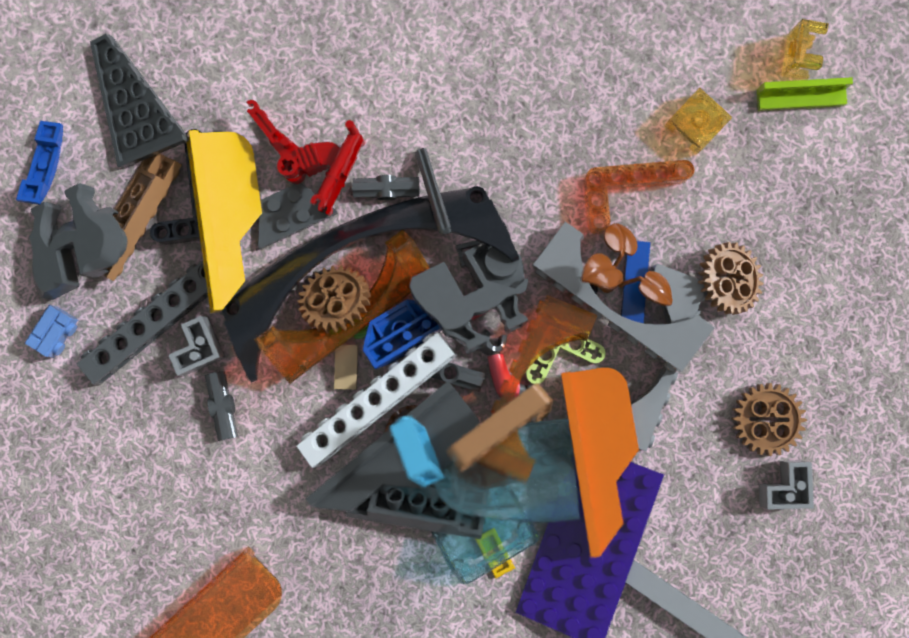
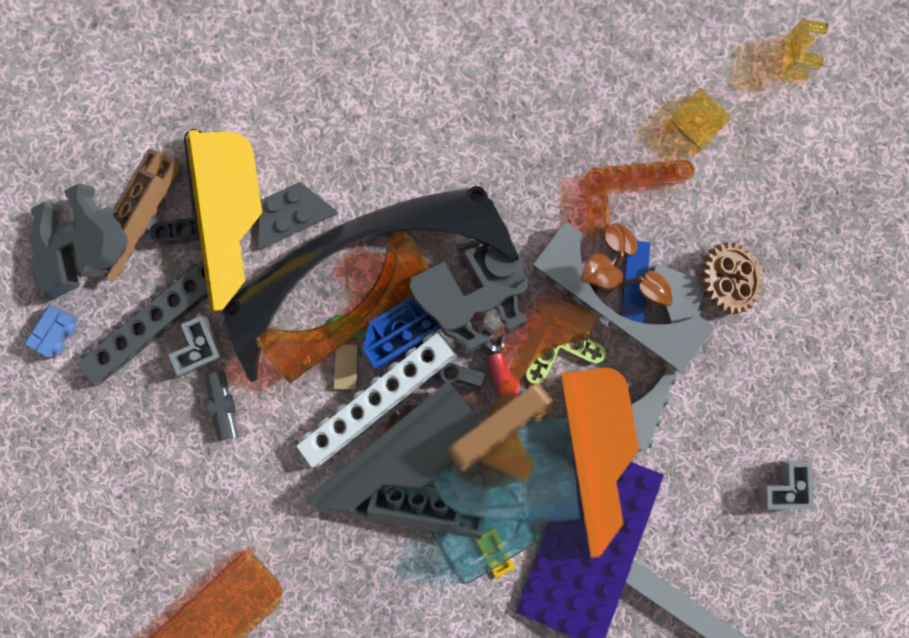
(44, 163): blue slope -> none
(134, 113): dark grey wing -> none
(313, 158): red piece -> none
(331, 293): medium nougat gear -> none
(386, 187): dark grey piece -> none
(416, 451): medium azure window -> none
(433, 191): dark grey axle -> none
(769, 399): medium nougat gear -> none
(803, 94): lime fence -> none

